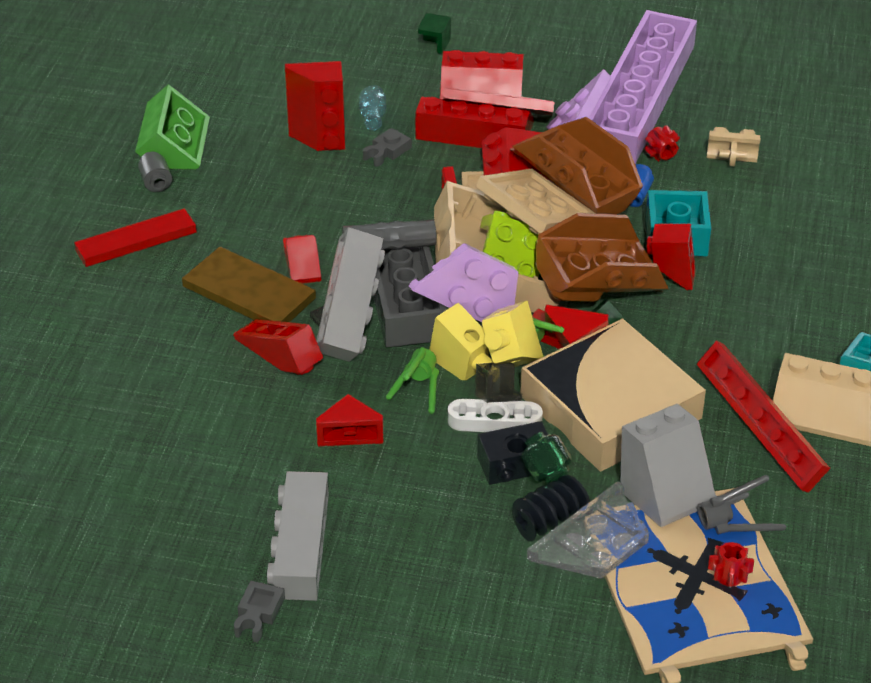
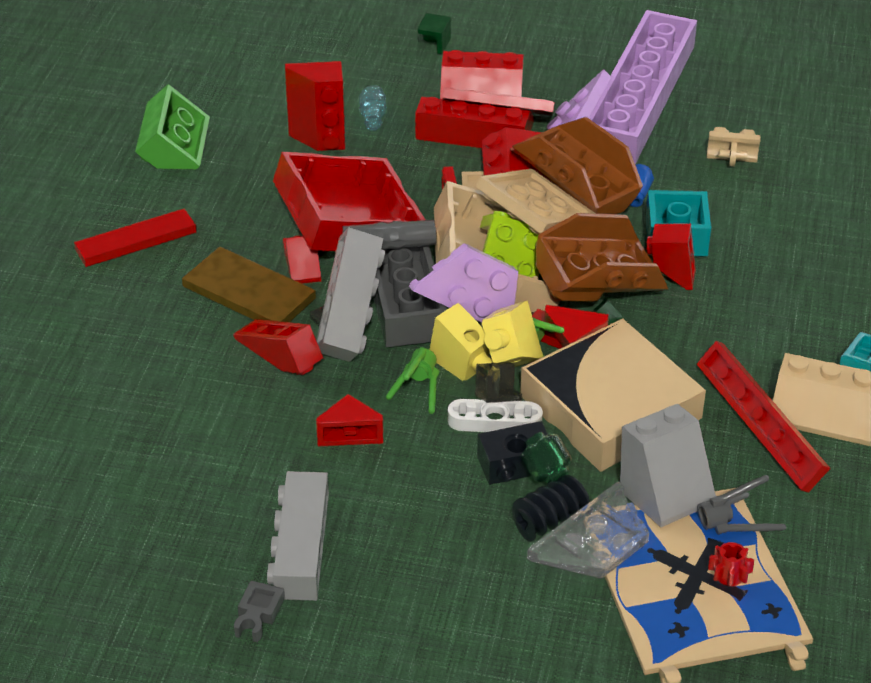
(154, 172): dark grey brick -> none
(340, 192): none -> red tile
(388, 144): dark grey plate -> none
(662, 143): red gear -> none

